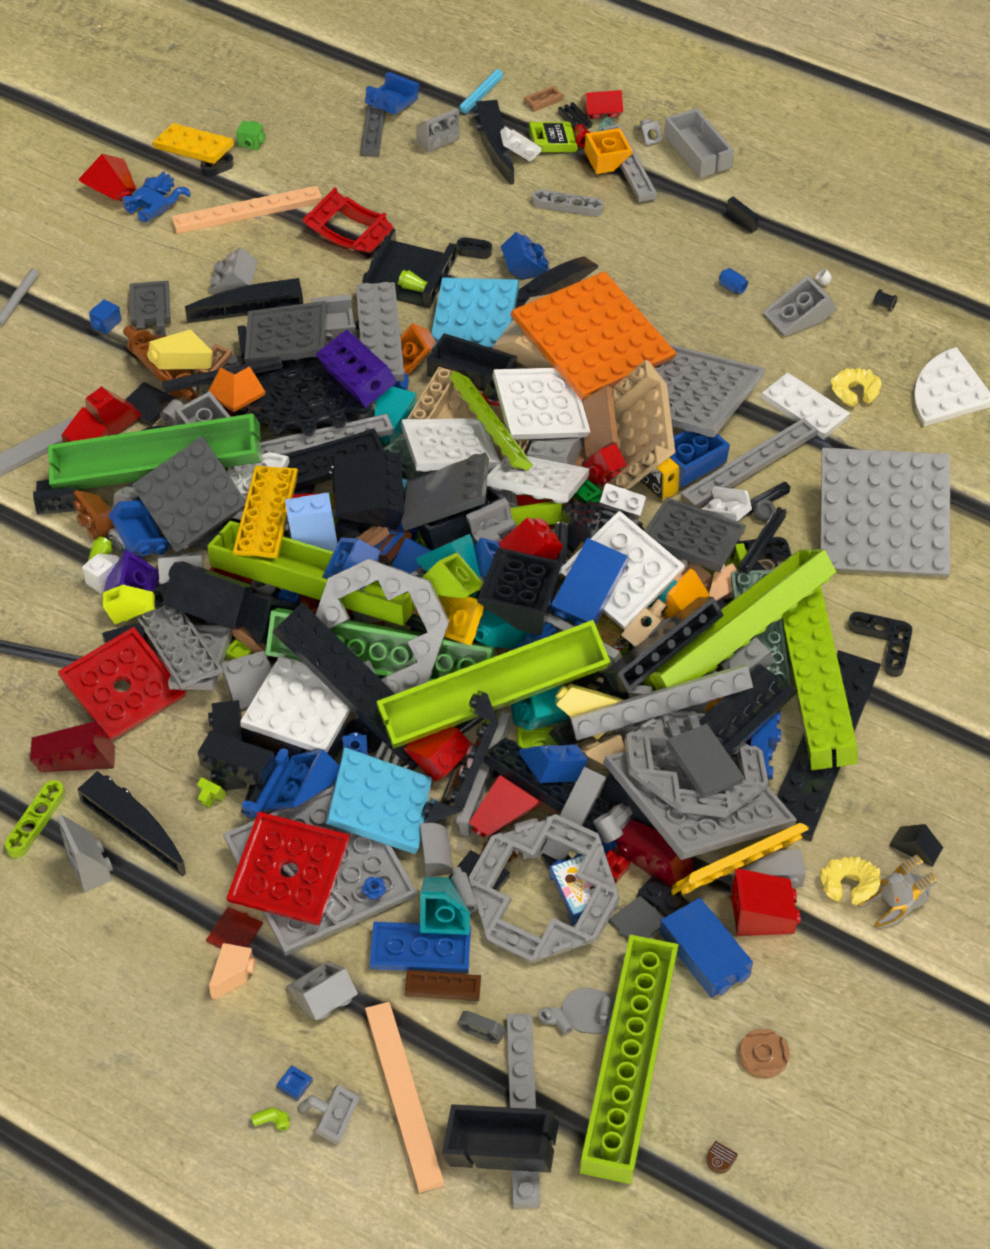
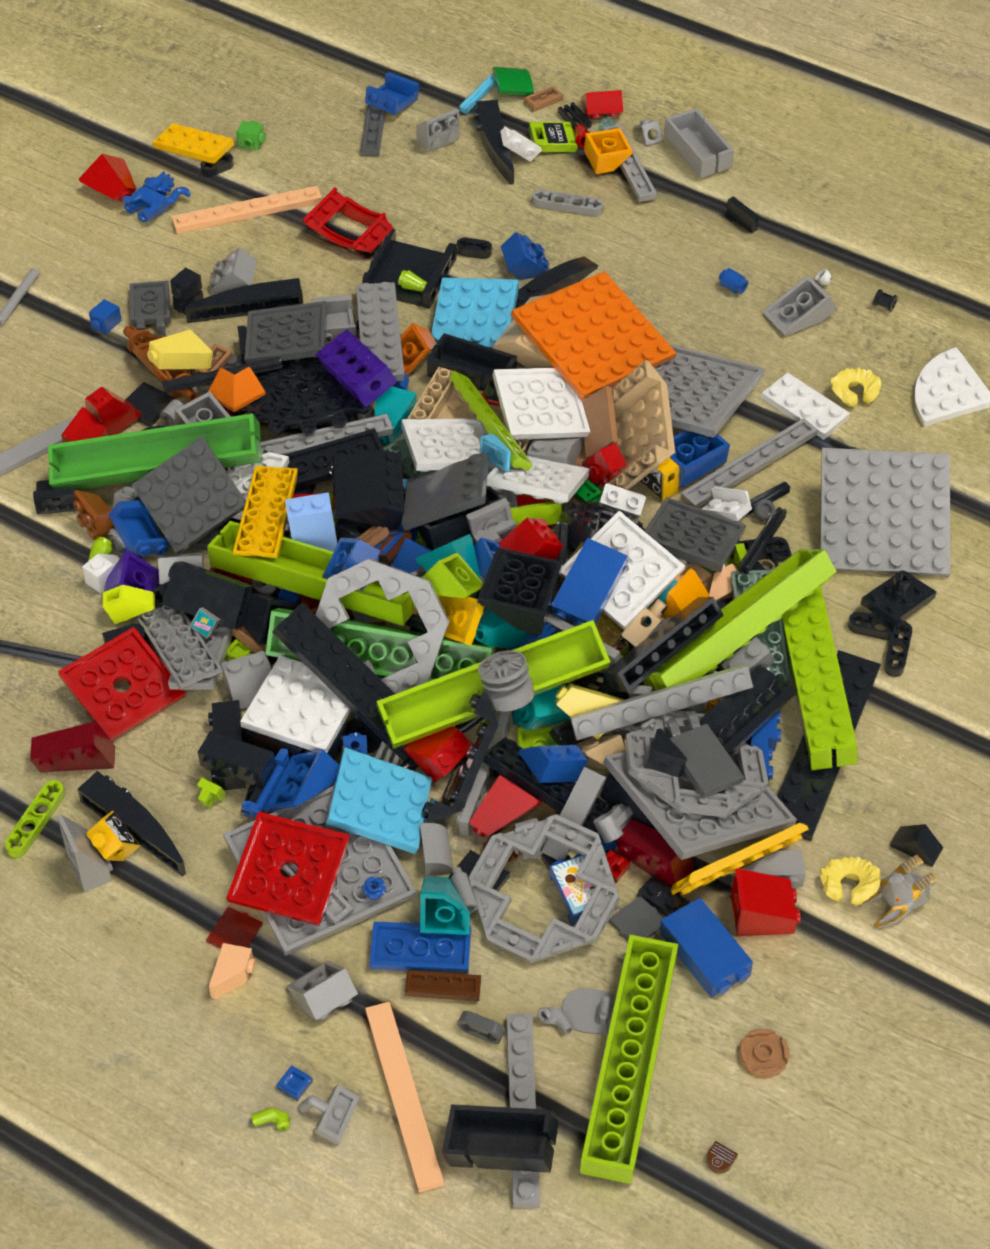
(111, 836): none -> yellow torso
(186, 289): none -> black piece
(204, 622): none -> tile
(496, 451): none -> medium azure slope
(506, 680): none -> light grey wheel
(513, 81): none -> green slope
(665, 756): none -> black slope
(898, 597): none -> black plate

